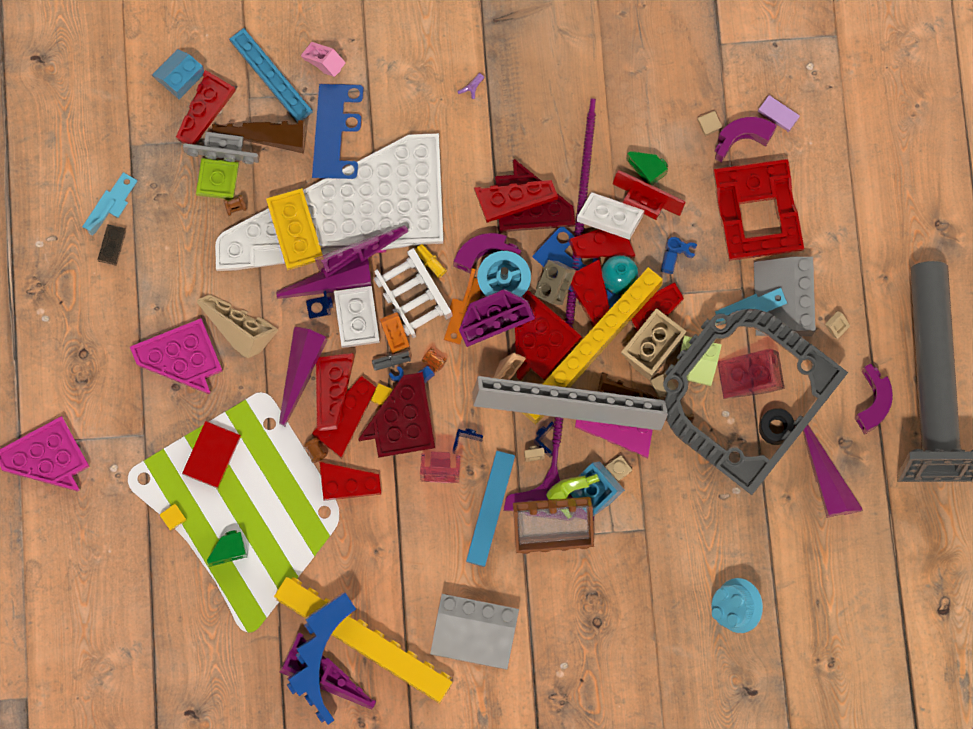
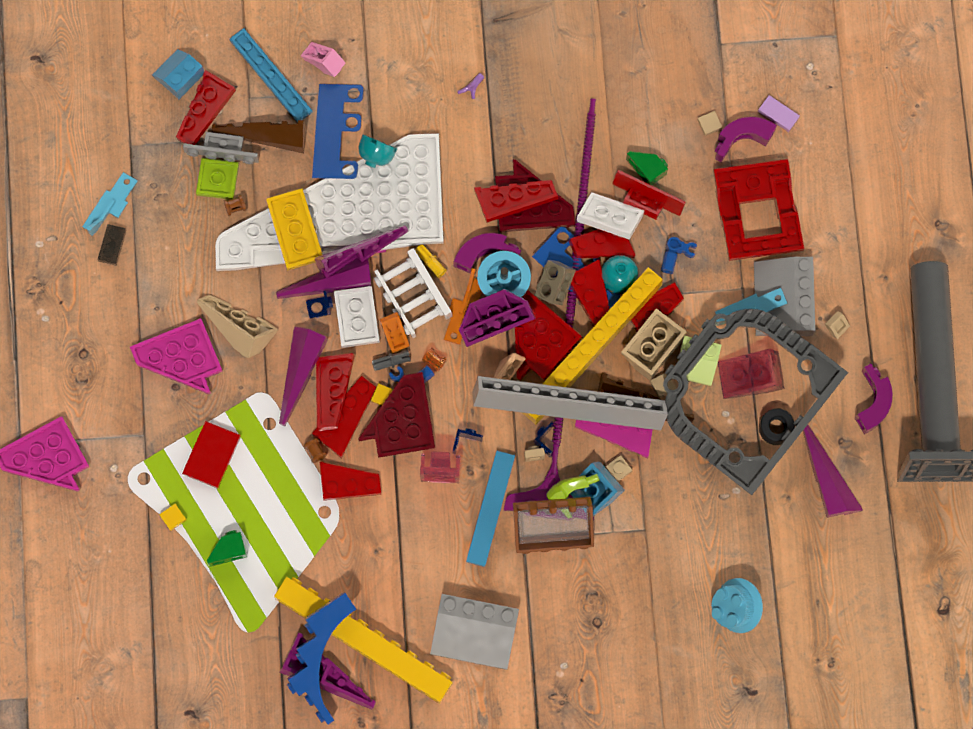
(375, 151): none -> teal cylinder

